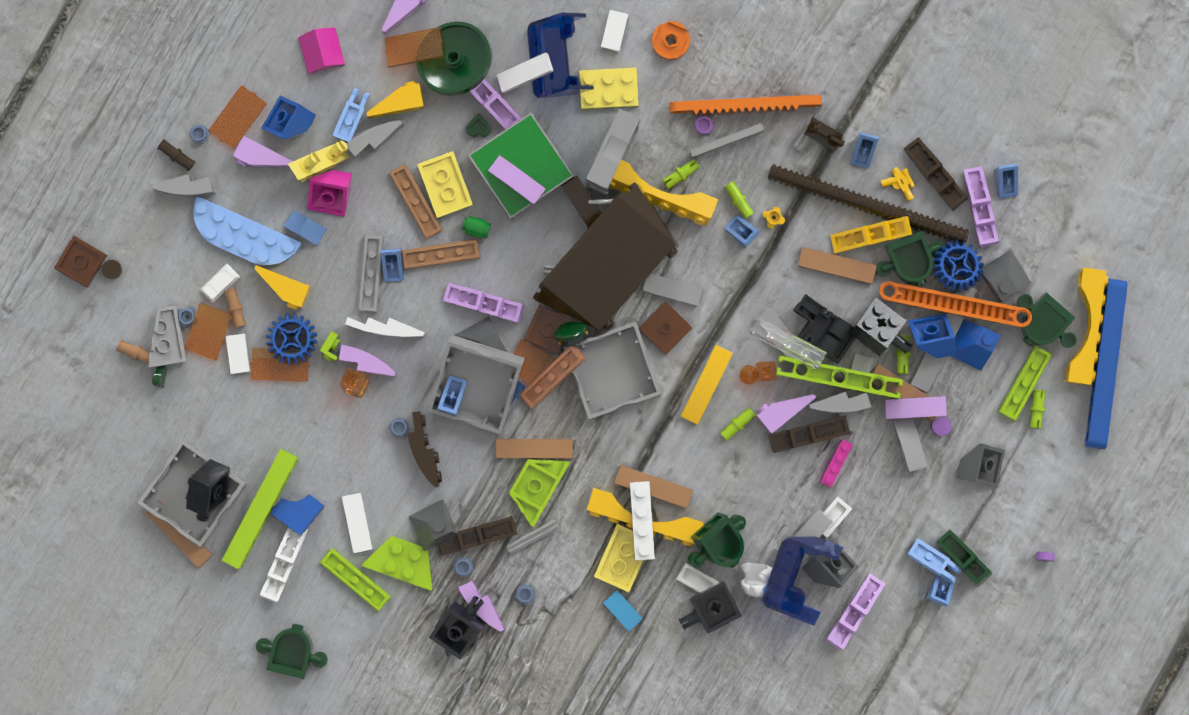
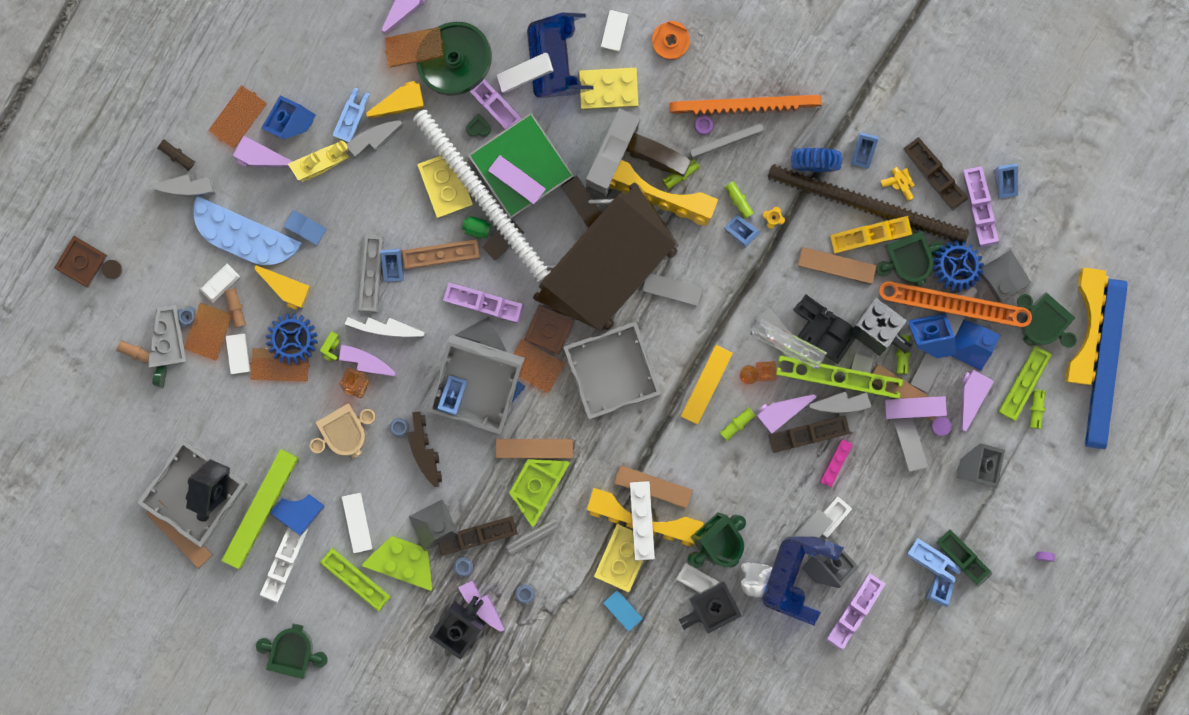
(199, 134): sand blue plate -> none
(321, 50): dark pink slope -> none
(330, 192): dark pink slope -> none
(343, 431): none -> tan piece
(415, 201): medium nougat tile -> none
(482, 196): none -> white piece
(497, 244): none -> dark brown slope
(552, 376): nougat tile -> none
(571, 333): dark green piece -> none
(658, 155): none -> dark brown slope
(665, 328): reddish brown plate -> none
(816, 159): none -> blue gear
(824, 134): dark brown hinge -> none
(972, 395): none -> lavender slope

